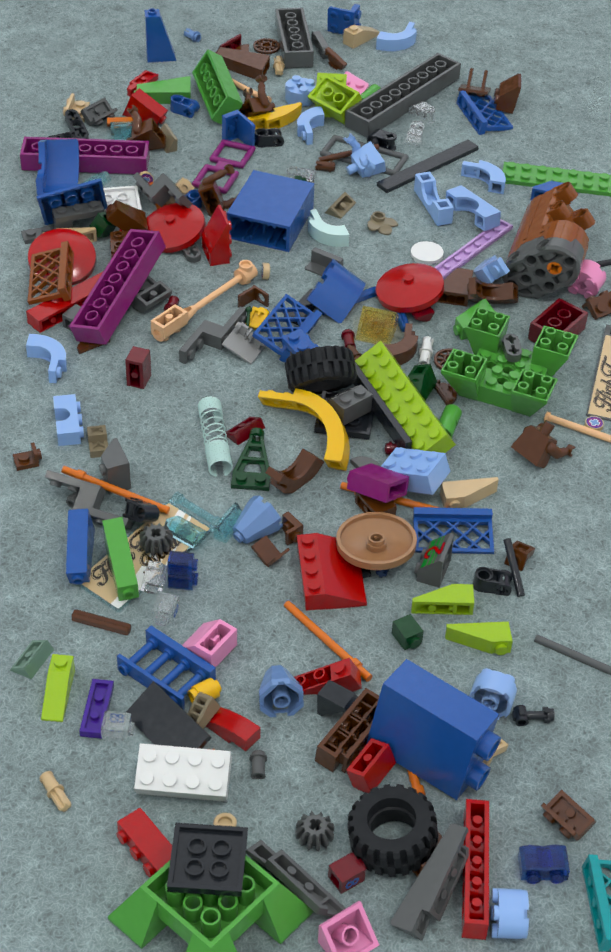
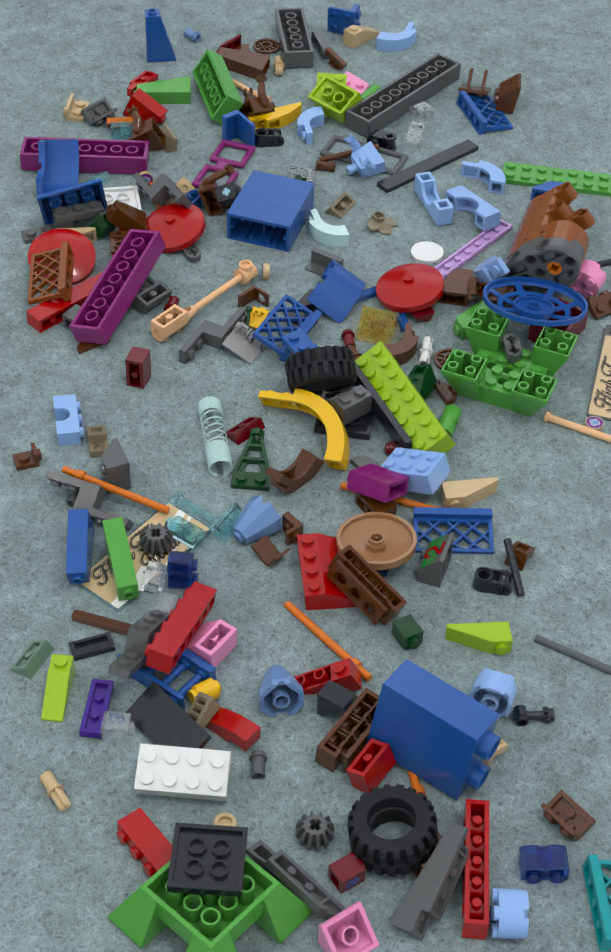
(49, 349): light blue arch -> none
(74, 132): black beam -> none
(92, 646): none -> black tile
(138, 638): none -> dark grey bracket
(140, 511): black piece -> none
(180, 628): none -> red brick
(182, 106): blue piece -> none
(217, 239): red slope -> none
(227, 193): none -> black brick
(298, 89): light blue brick -> none
(368, 593): none -> reddish brown brick
(451, 599): lime slope -> none
(535, 307): none -> blue dish
(539, 446): reddish brown torso -> none

